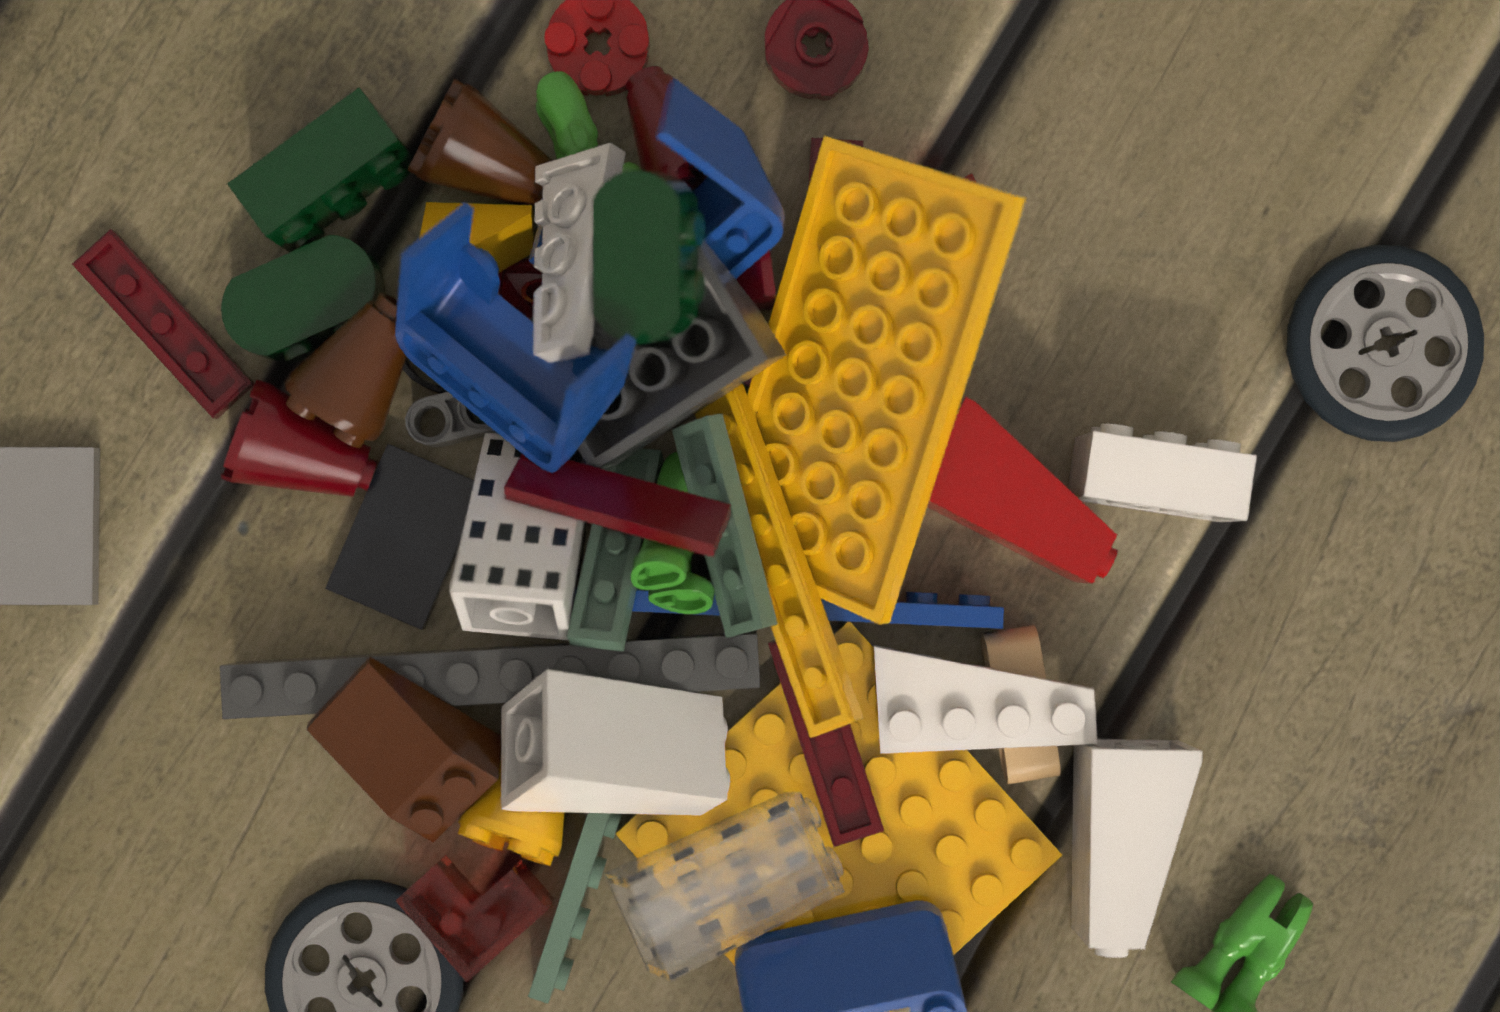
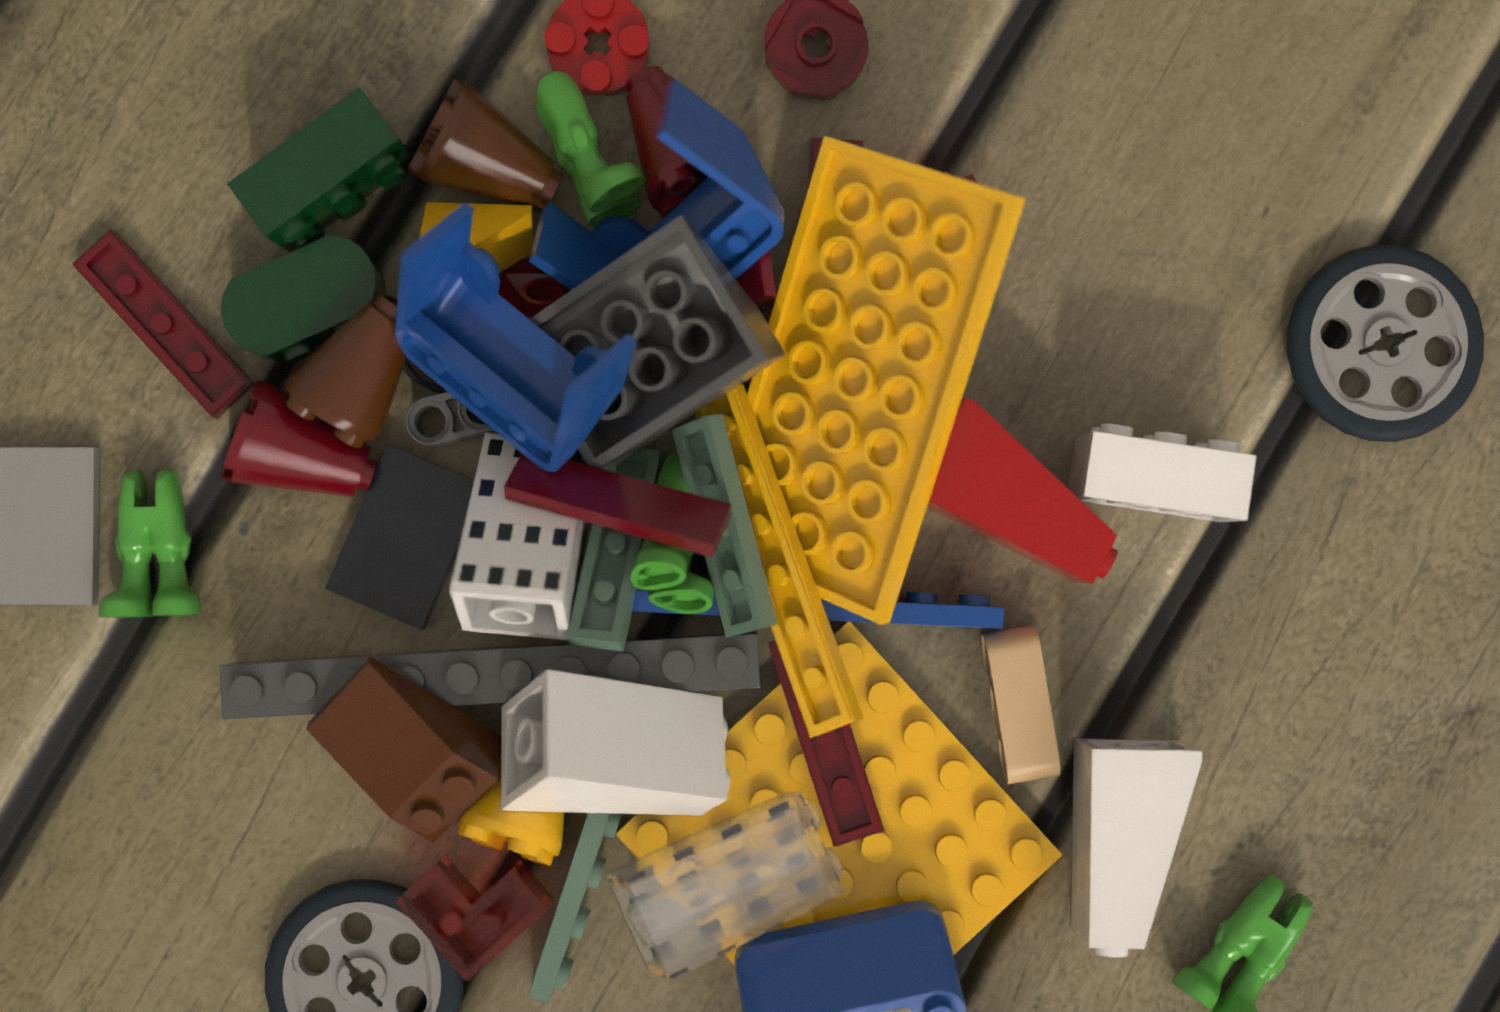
(148, 532): none -> bright green piece
(565, 258): white wing -> none
(646, 256): dark green brick -> none
(964, 706): white wing -> none

